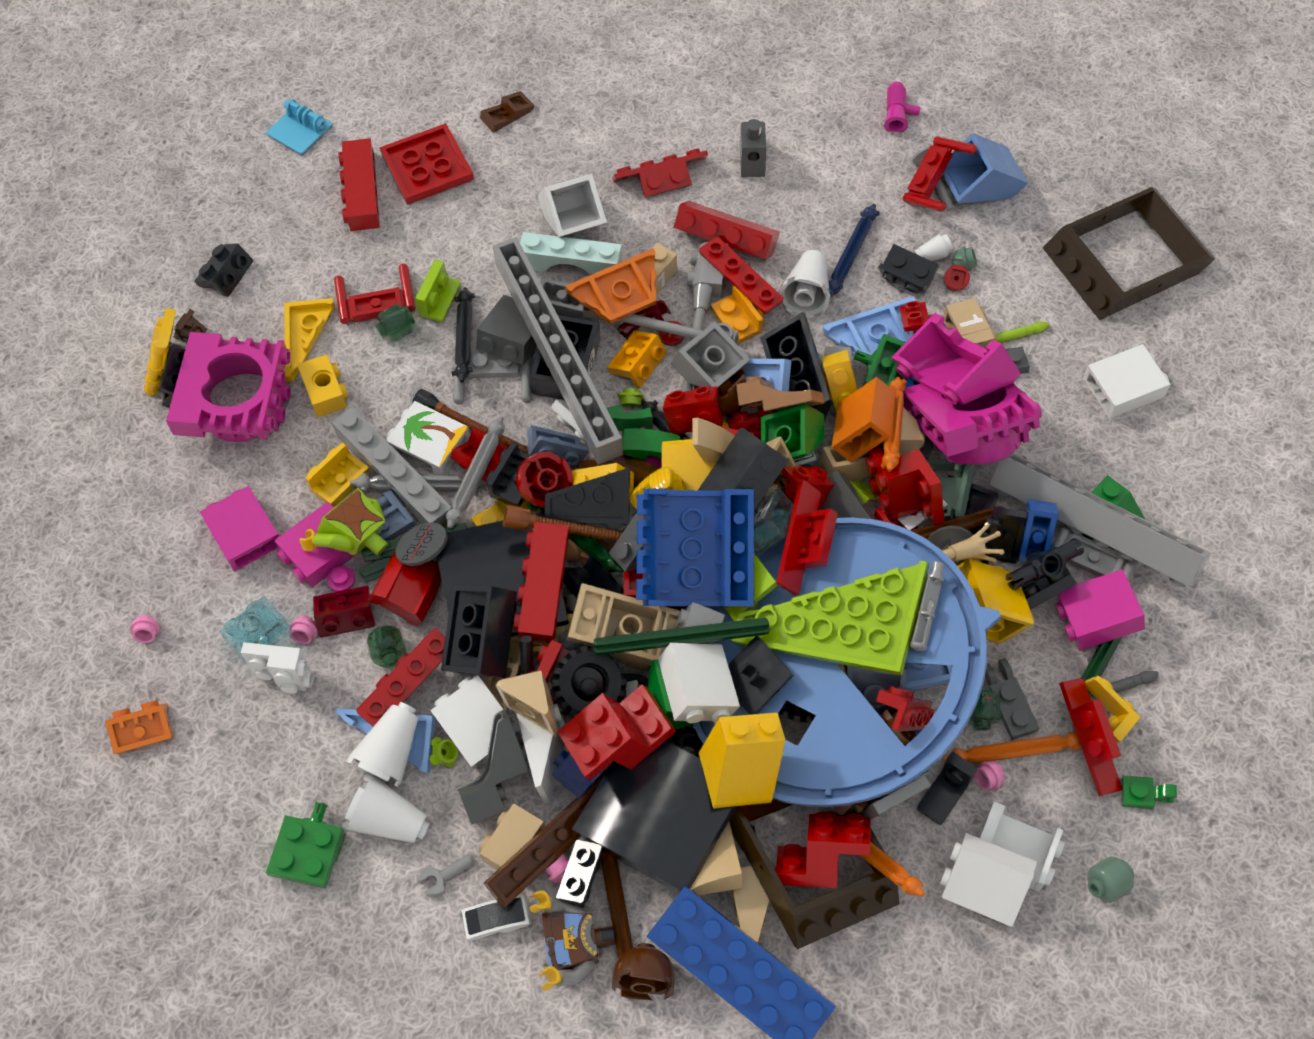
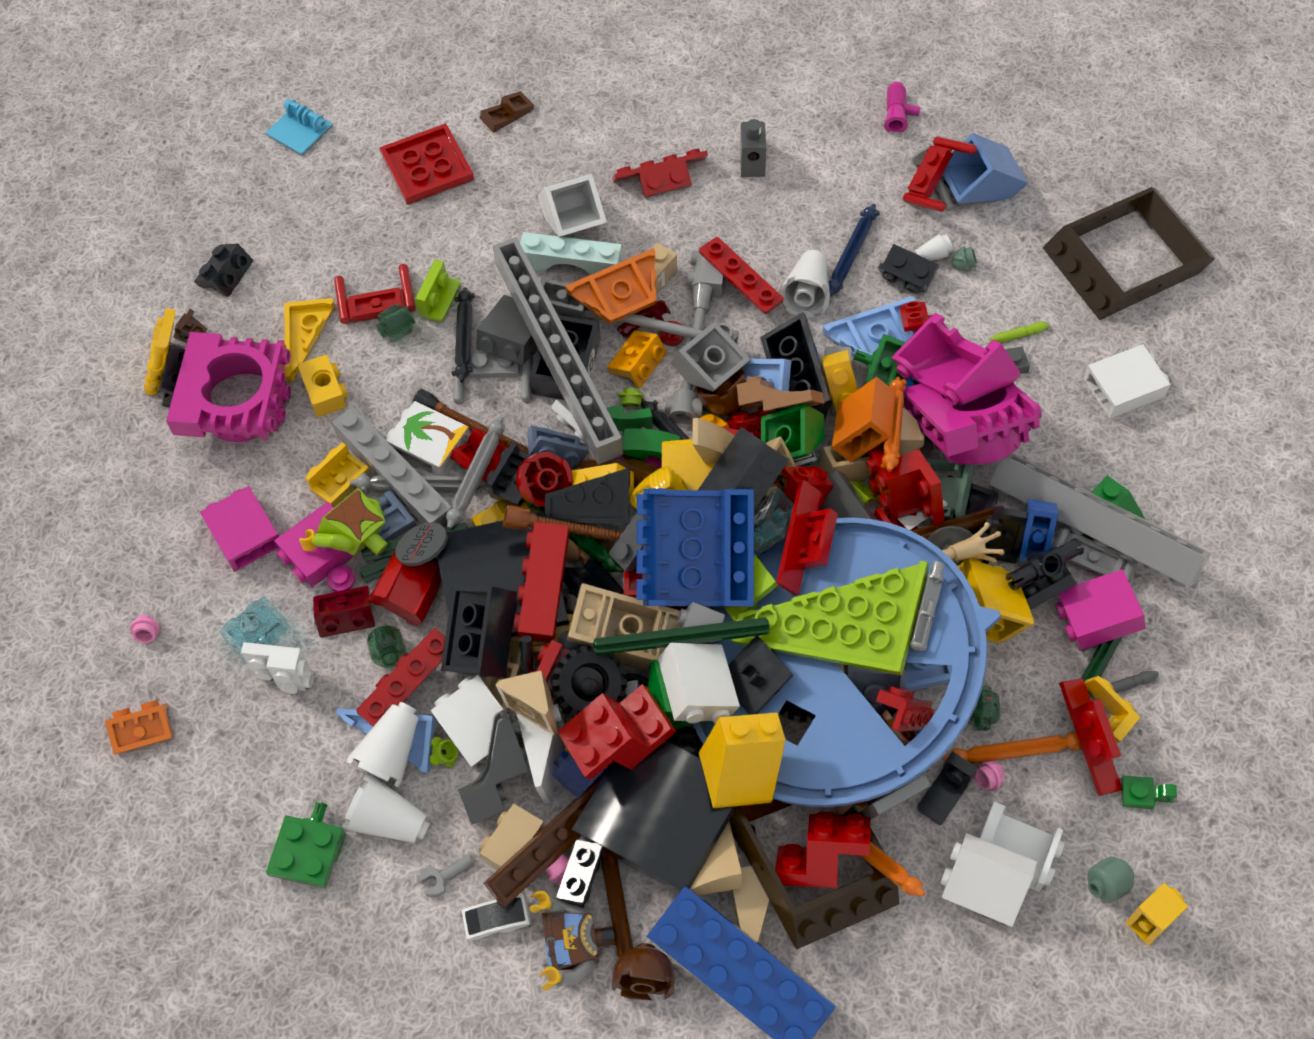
(303, 630): bright pink plate -> none
(360, 185): red brick -> none
(684, 406): red bracket -> none
(732, 230): red brick -> none
(739, 315): light orange bracket -> none
(956, 278): red tile -> none
(969, 321): tan brick -> none
(1014, 707): dark grey hinge -> none
(1157, 913): none -> yellow brick

